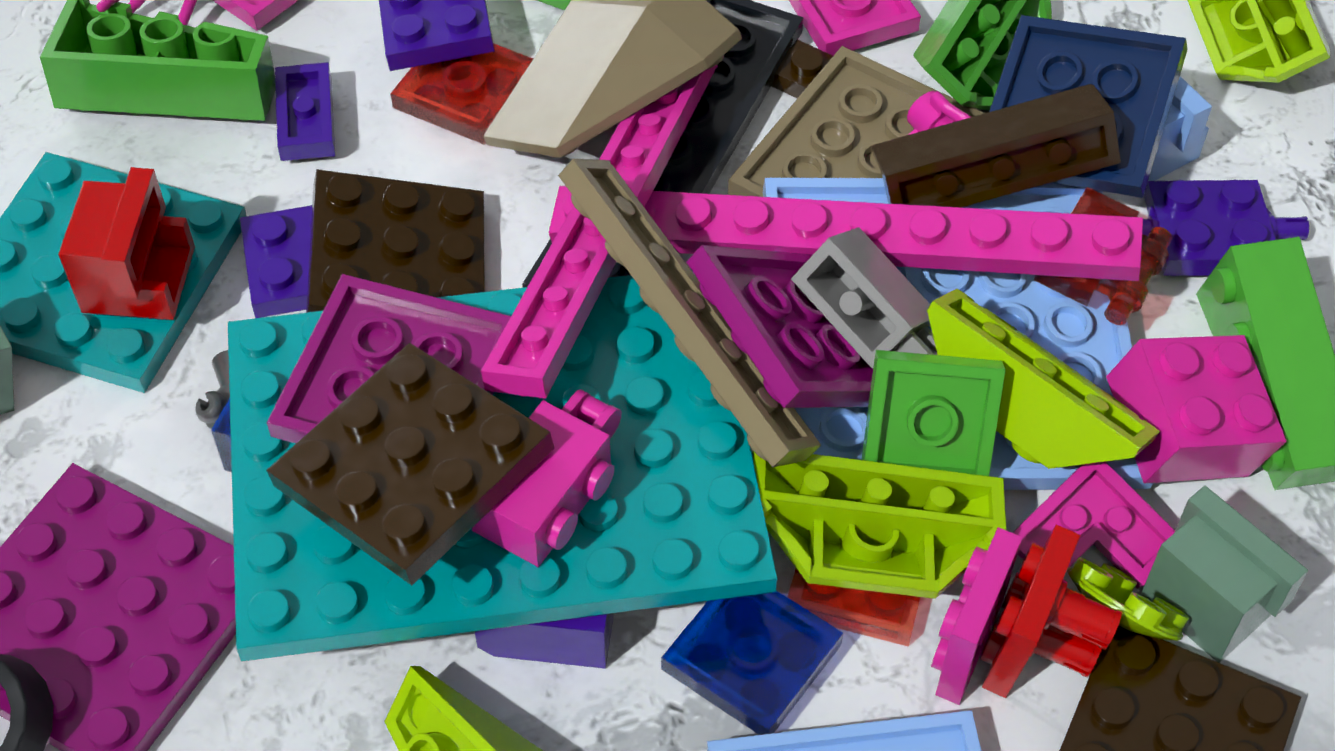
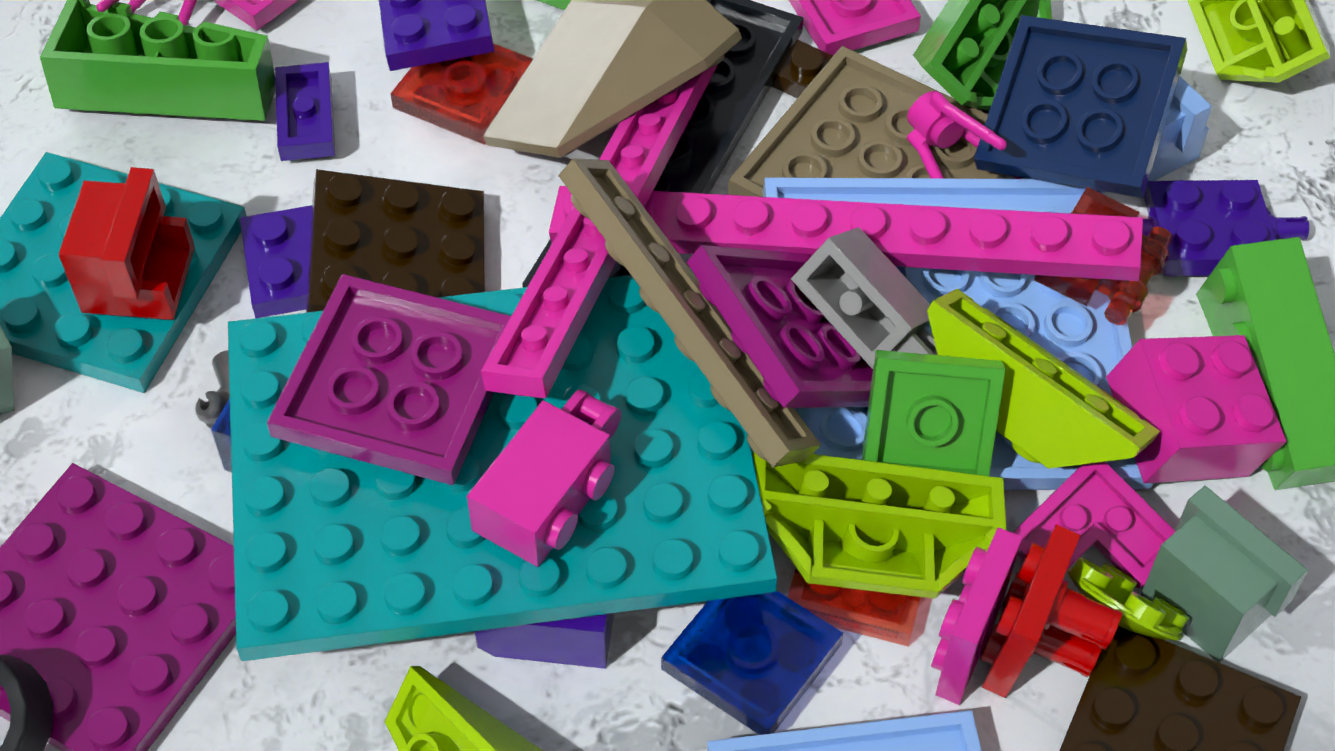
(411, 462): dark brown plate -> none
(1001, 151): dark brown panel -> none

